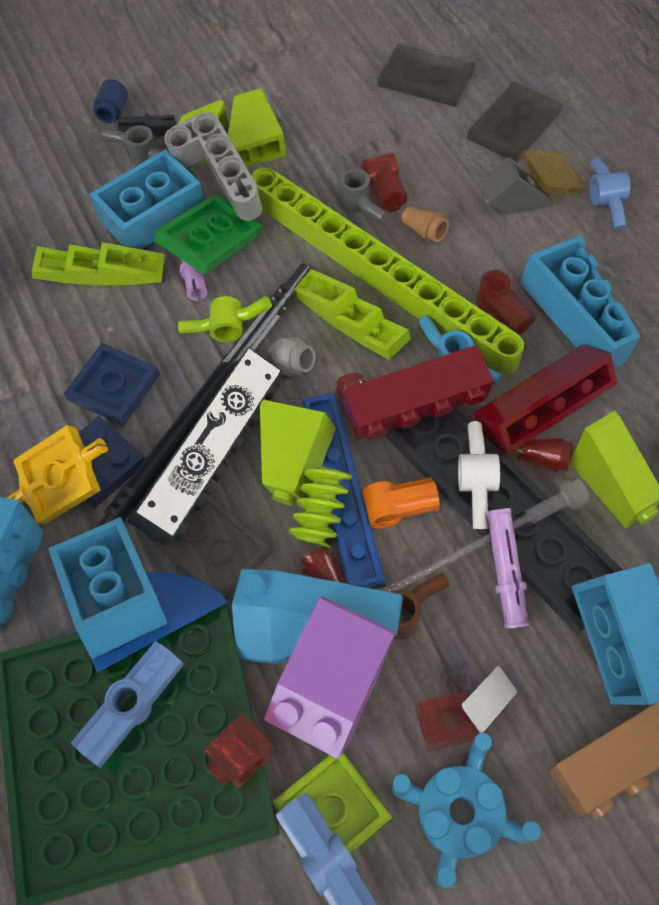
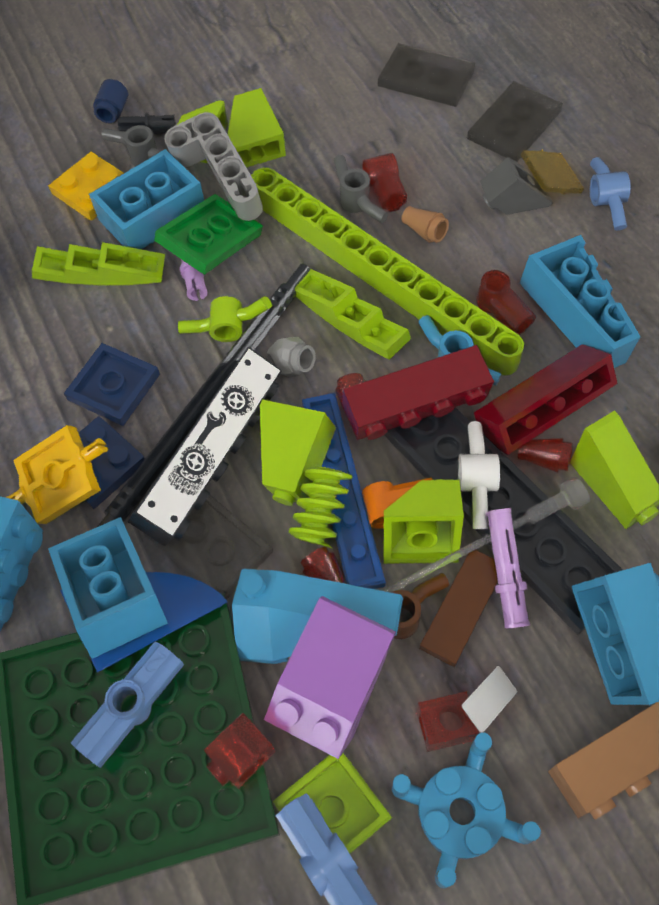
(82, 179): none -> yellow plate
(424, 523): none -> lime slope
(461, 609): none -> reddish brown tile

